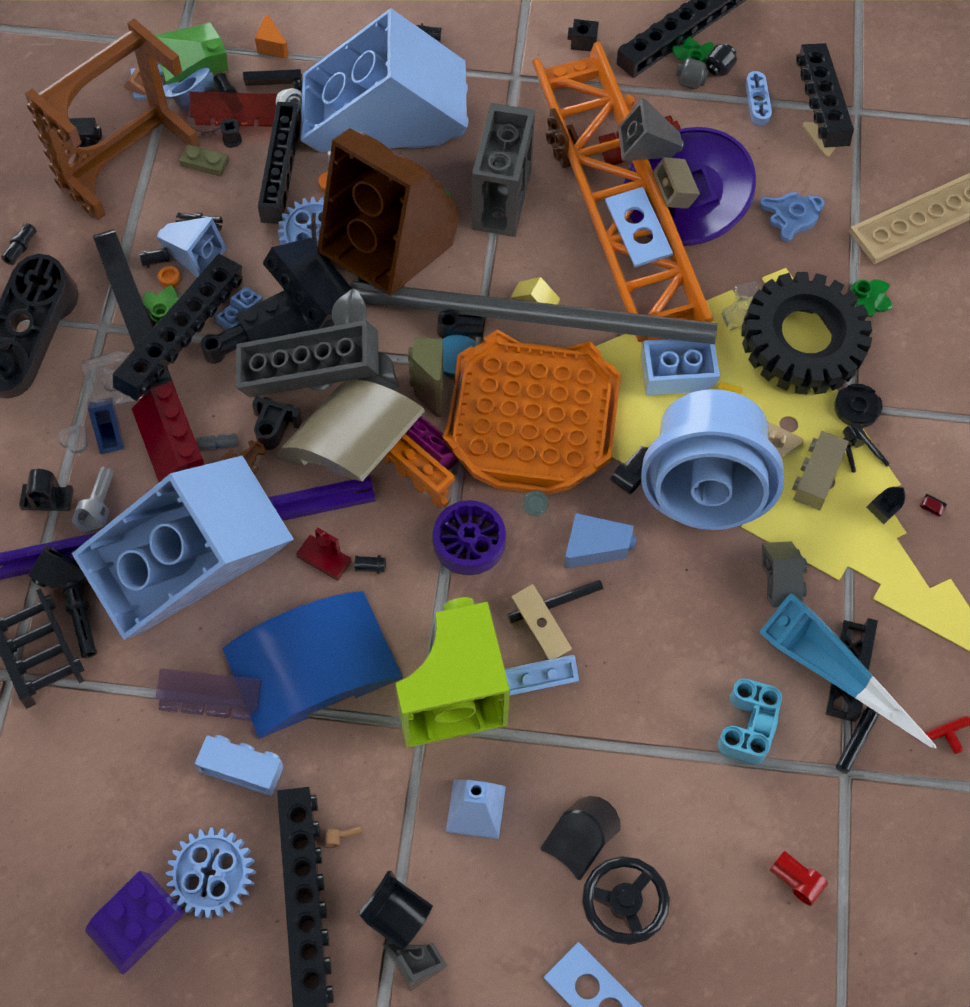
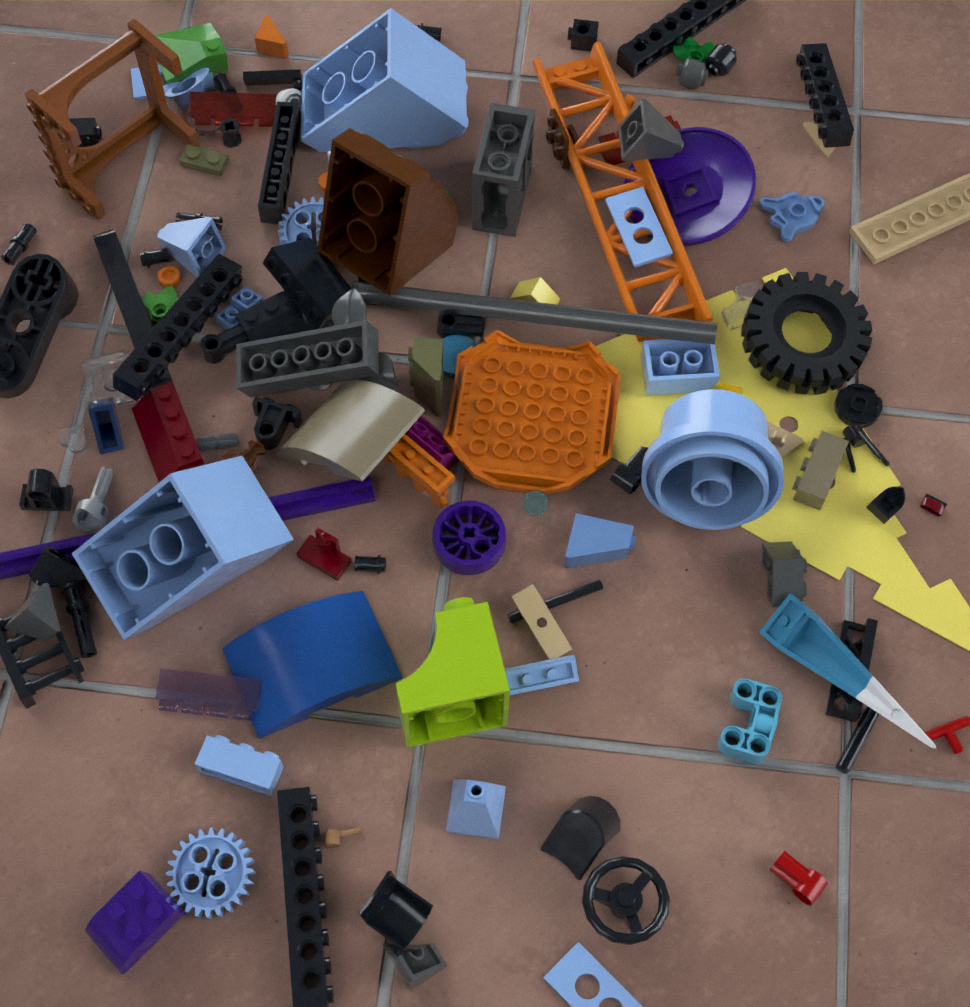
(36, 616): none -> dark grey slope
(135, 82): nougat slope -> none
(676, 182): dark tan brick -> none
(754, 105): light blue beam -> none
(873, 295): green plate -> none

